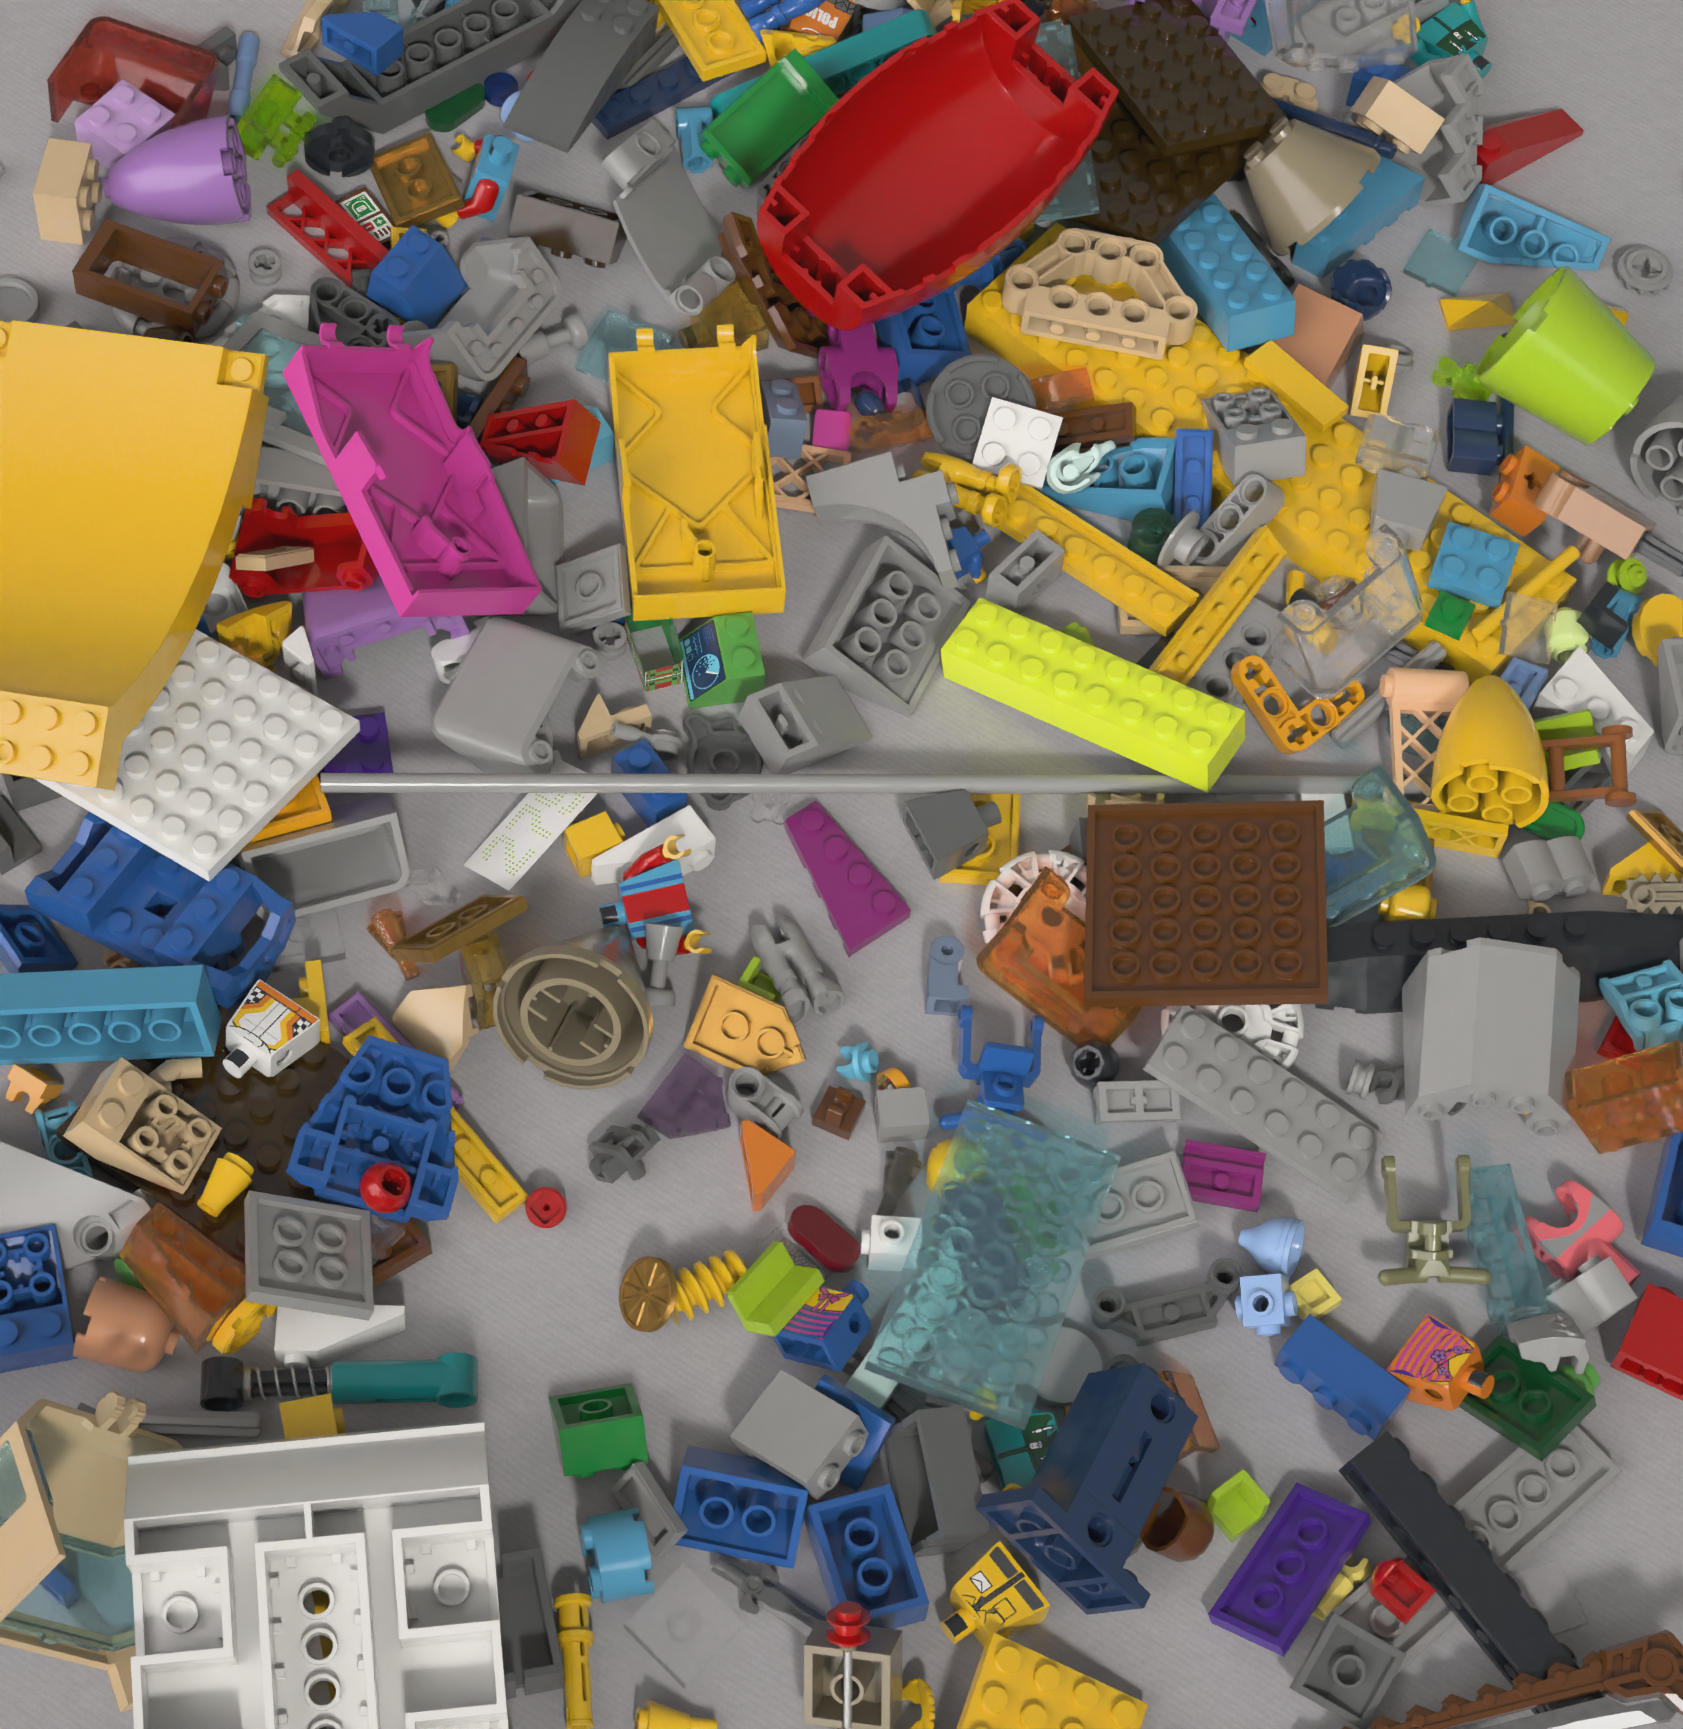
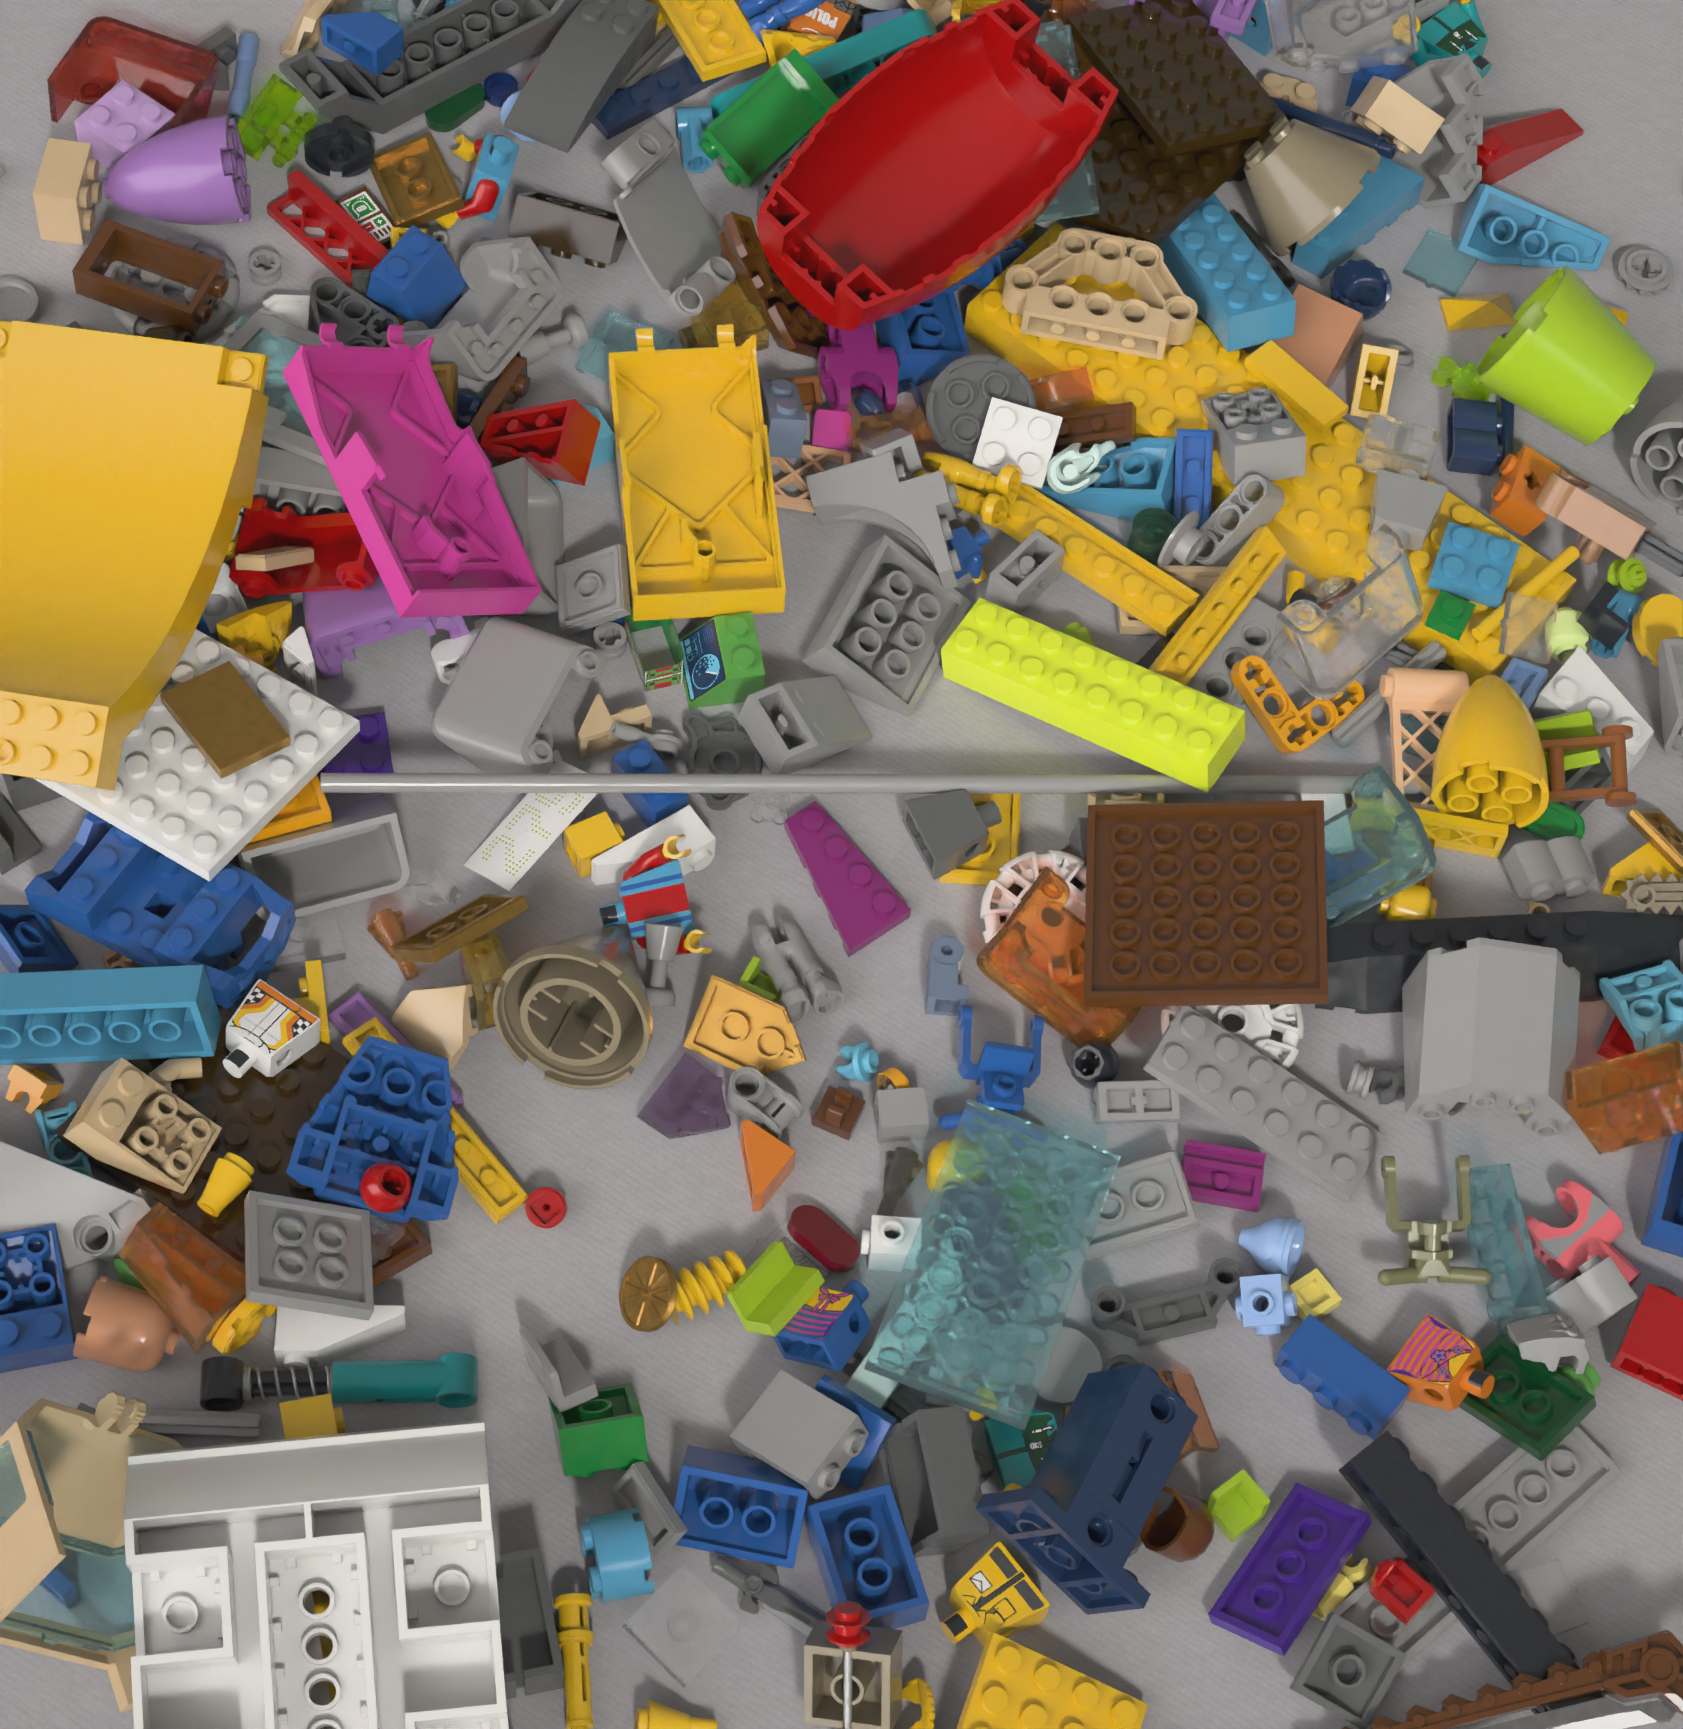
(225, 719): none -> pearl gold tile
(558, 1371): none -> light grey panel
(621, 1152): dark grey piece -> none
(899, 443): none -> light grey panel

